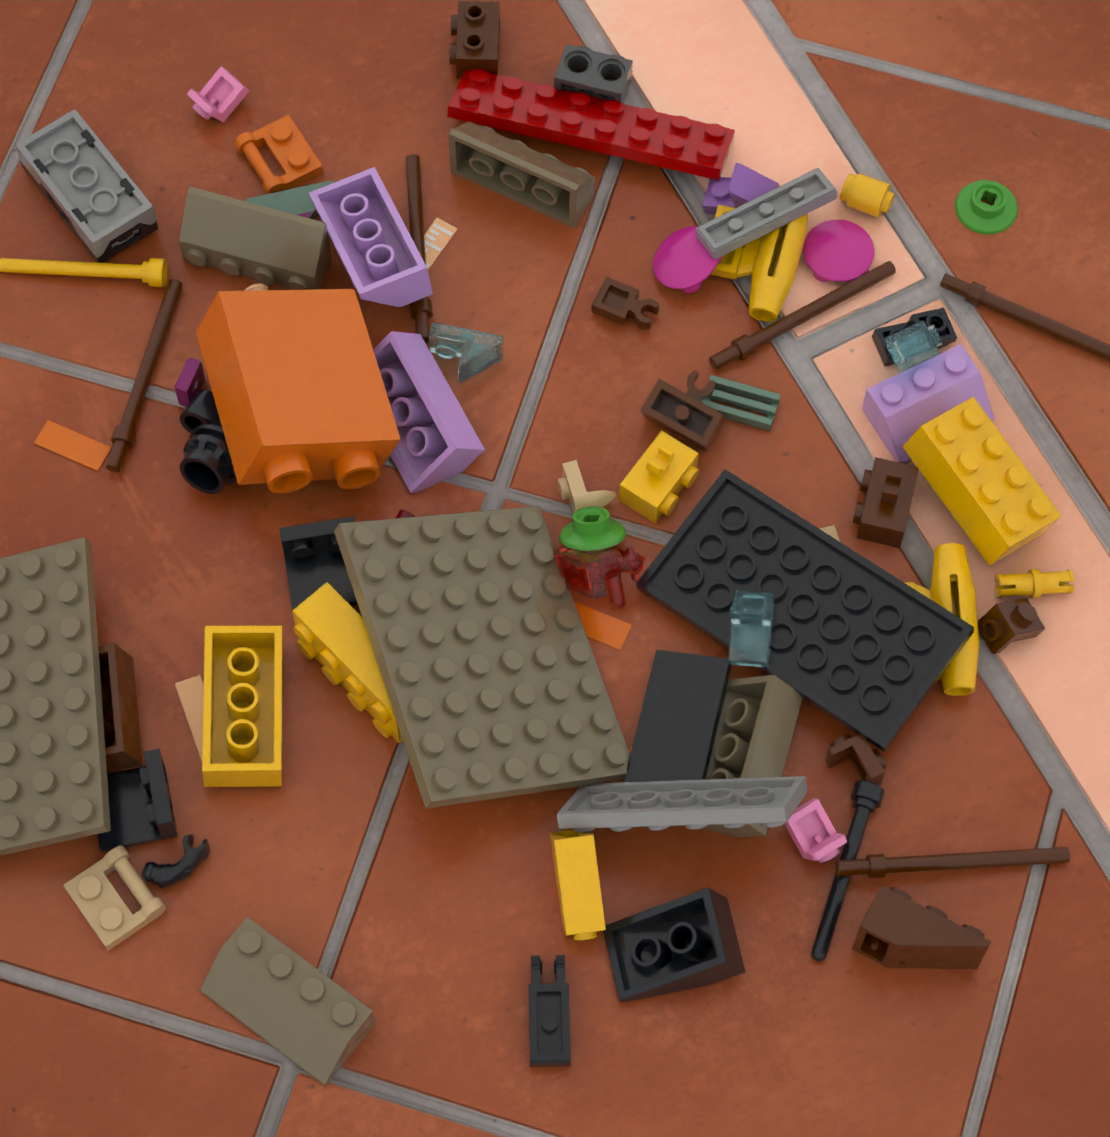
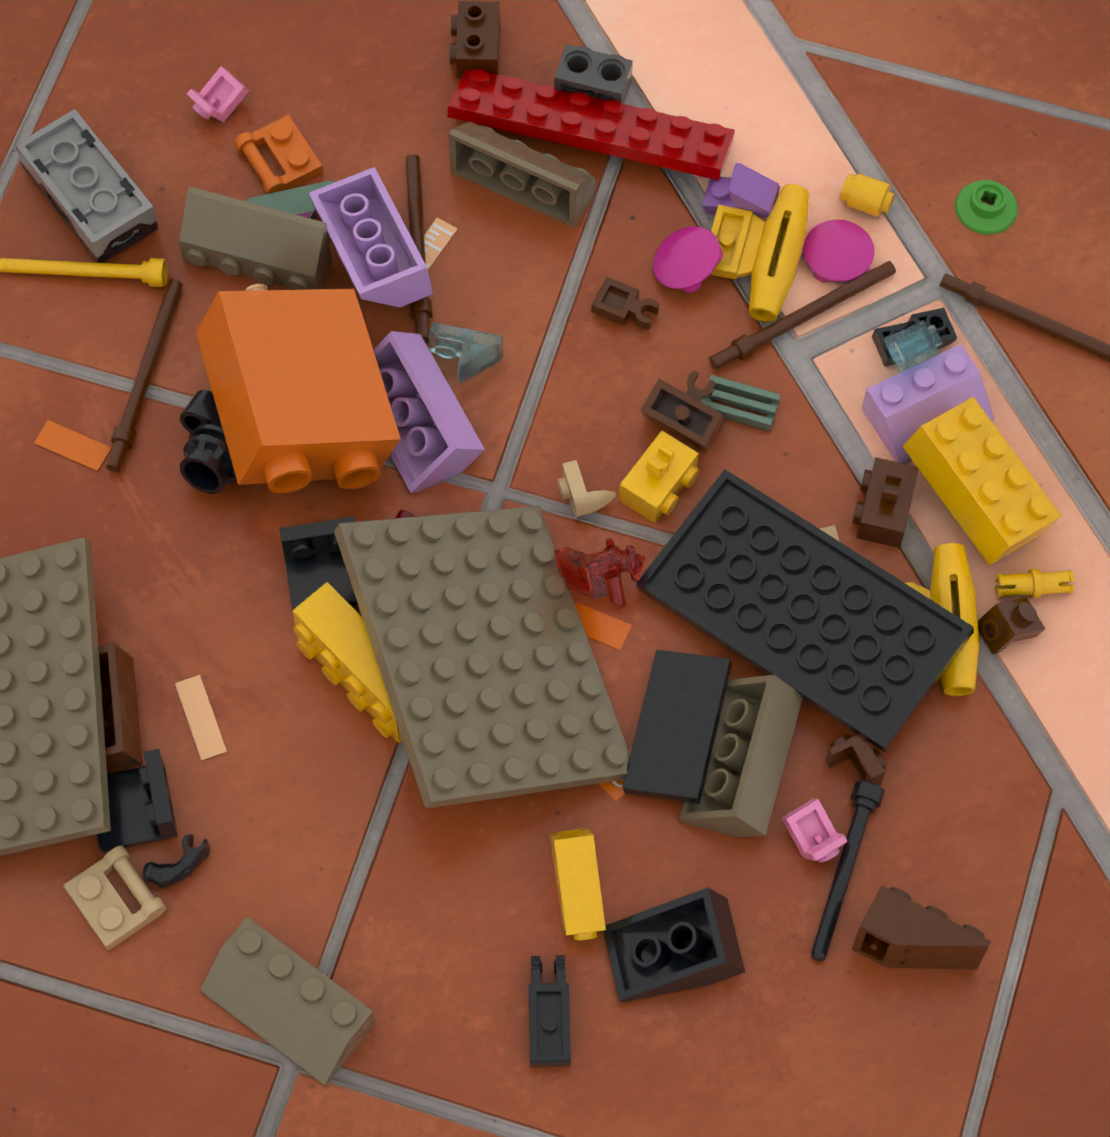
(189, 381): magenta tile -> none
(242, 706): yellow brick -> none
(592, 530): bright green piece -> none
(683, 803): light grey plate -> none
(751, 628): clear light blue slope -> none
(766, 213): light grey tile -> none
(878, 866): reddish brown bar -> none

